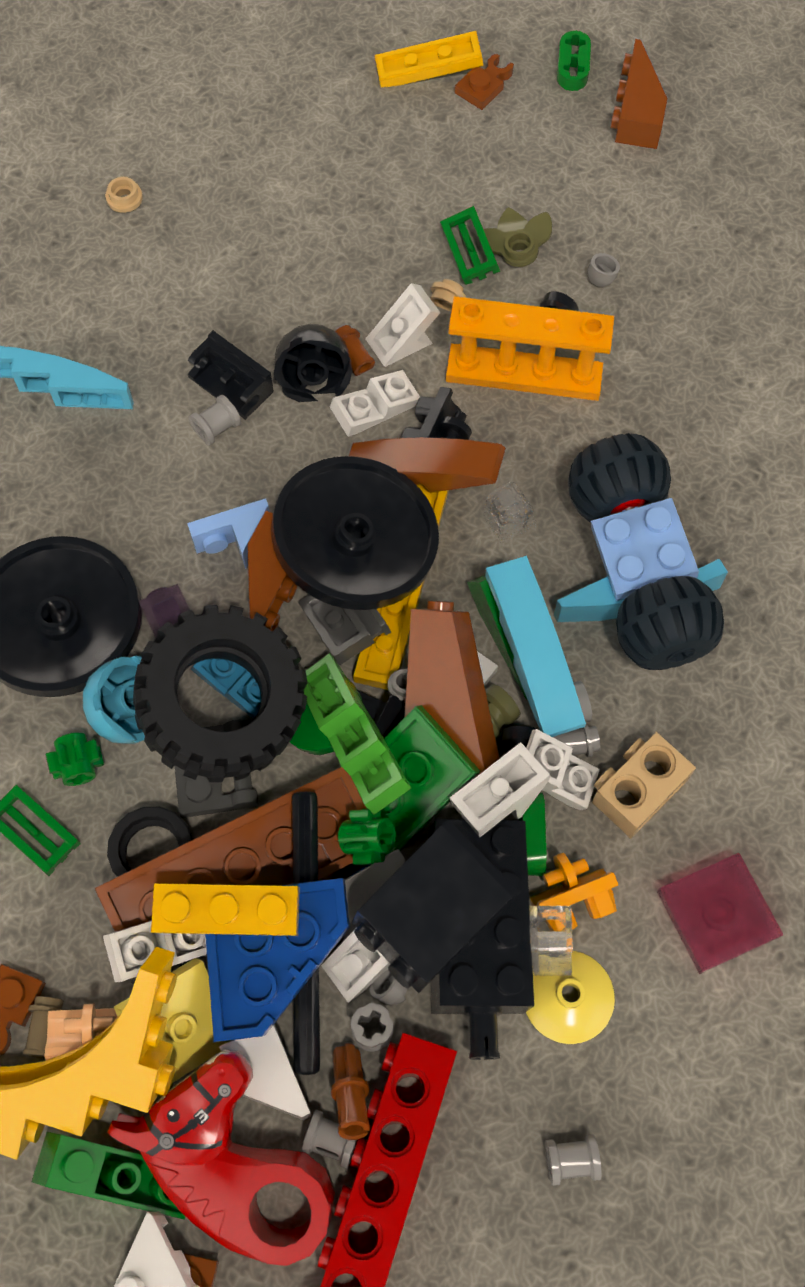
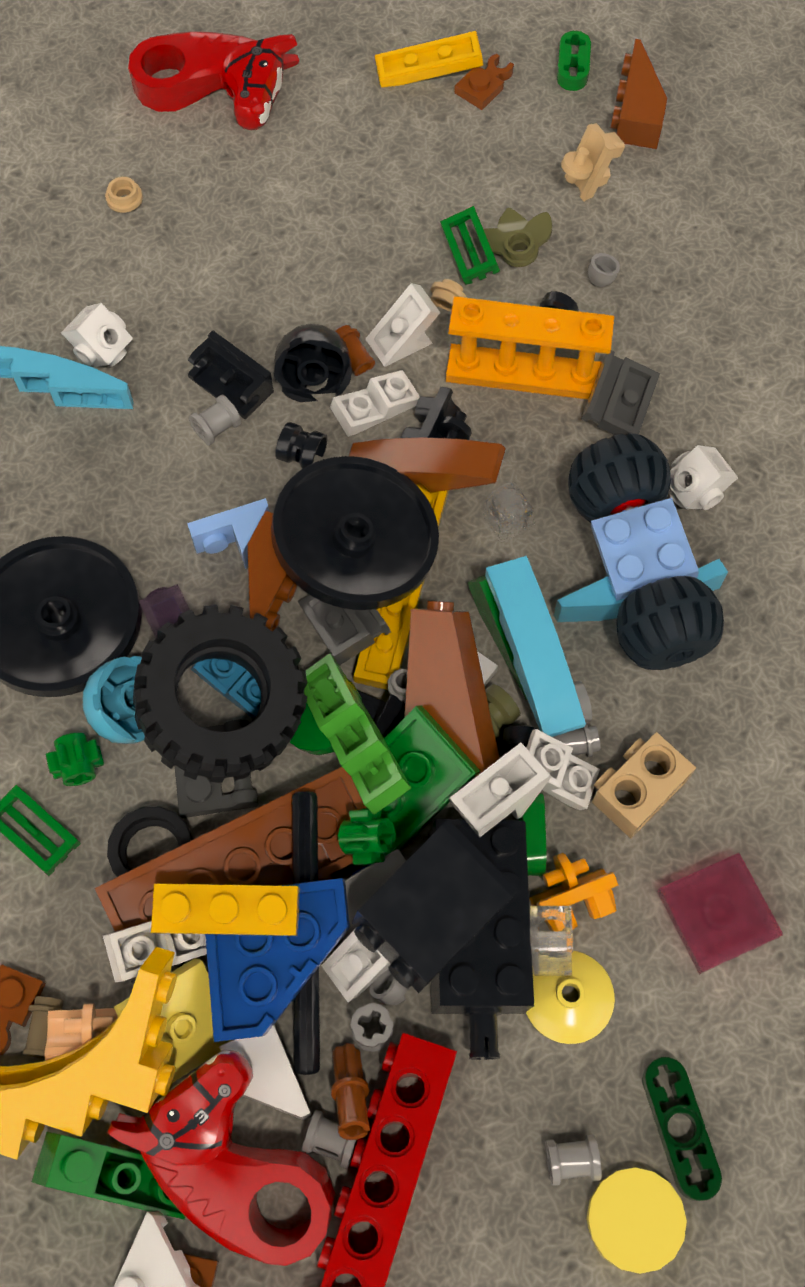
(98, 336): none -> white brick
(211, 61): none -> red animal
(300, 445): none -> black wheel
(590, 162): none -> tan hips
(621, 395): none -> dark grey plate
(636, 1220): none -> light yellow tile
(682, 1168): none -> dark green beam
(700, 478): none -> white brick

